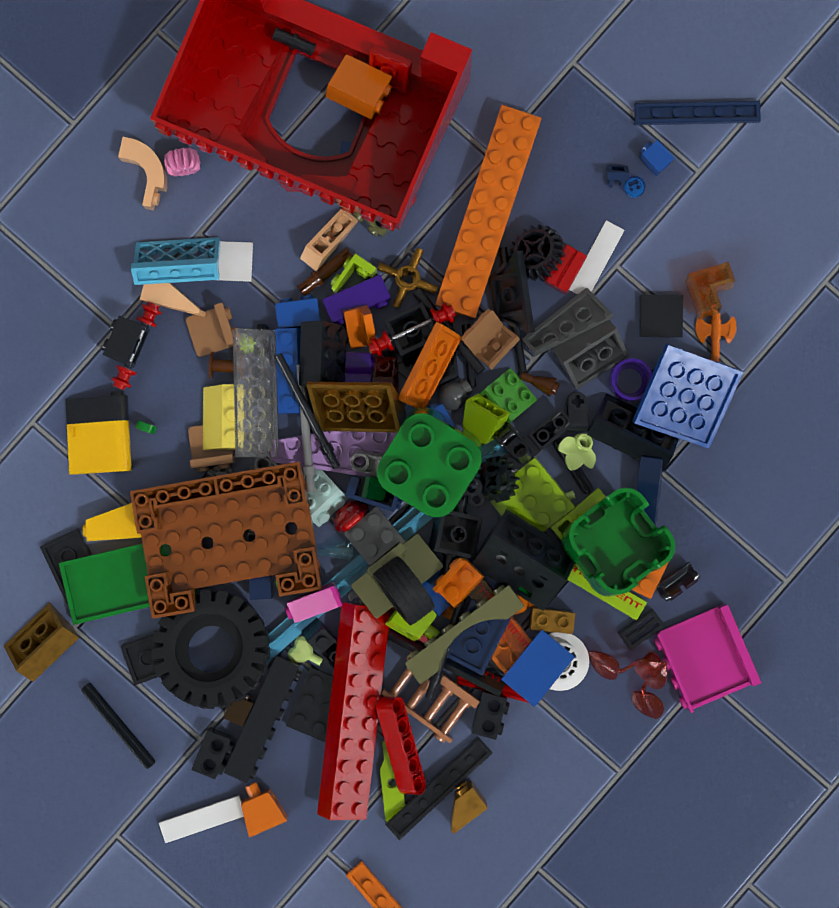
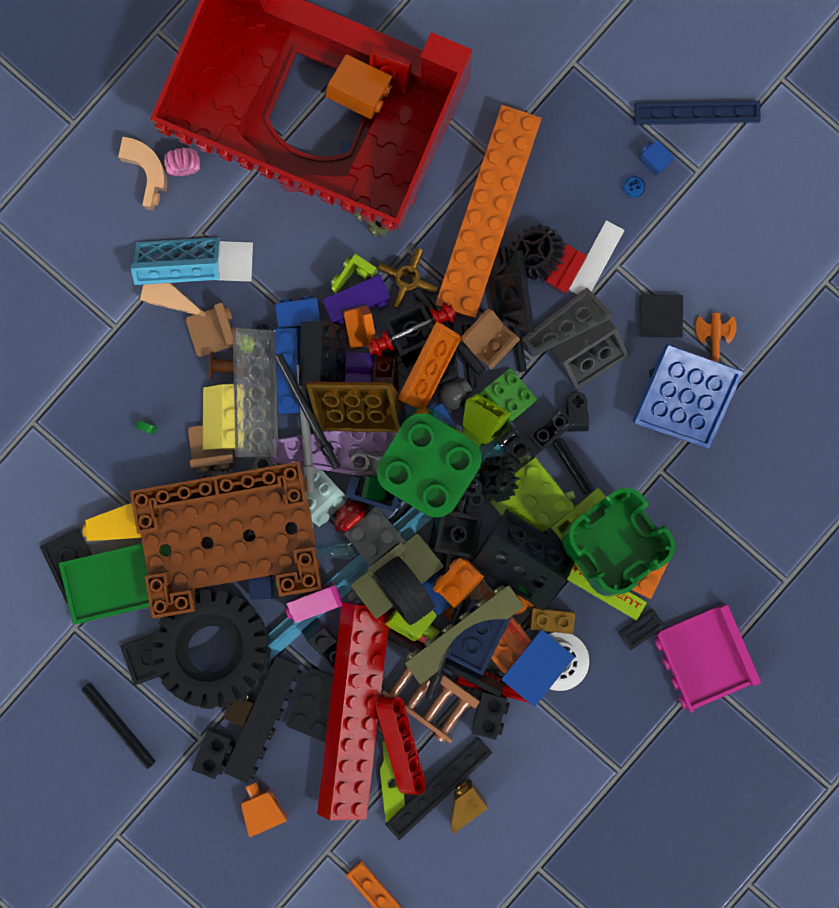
(40, 642): pearl gold slope -> none
(98, 434): yellow door -> none
(127, 342): black brick -> none
(201, 819): white tile -> none
(294, 41): black pin -> none
(303, 651): yellowish green rock -> none
(324, 272): reddish brown pin -> none
(328, 239): light nougat slope -> none
(547, 385): reddish brown cone -> none
(576, 453): yellowish green plate -> none
(616, 429): black slope -> none
(617, 172): dark blue tile -> none
(635, 364): dark purple piece -> none
(648, 668): clear red plant -> none
(650, 484): dark blue slope -> none
(670, 587): black hinge -> none
(705, 285): clear orange brick -> none

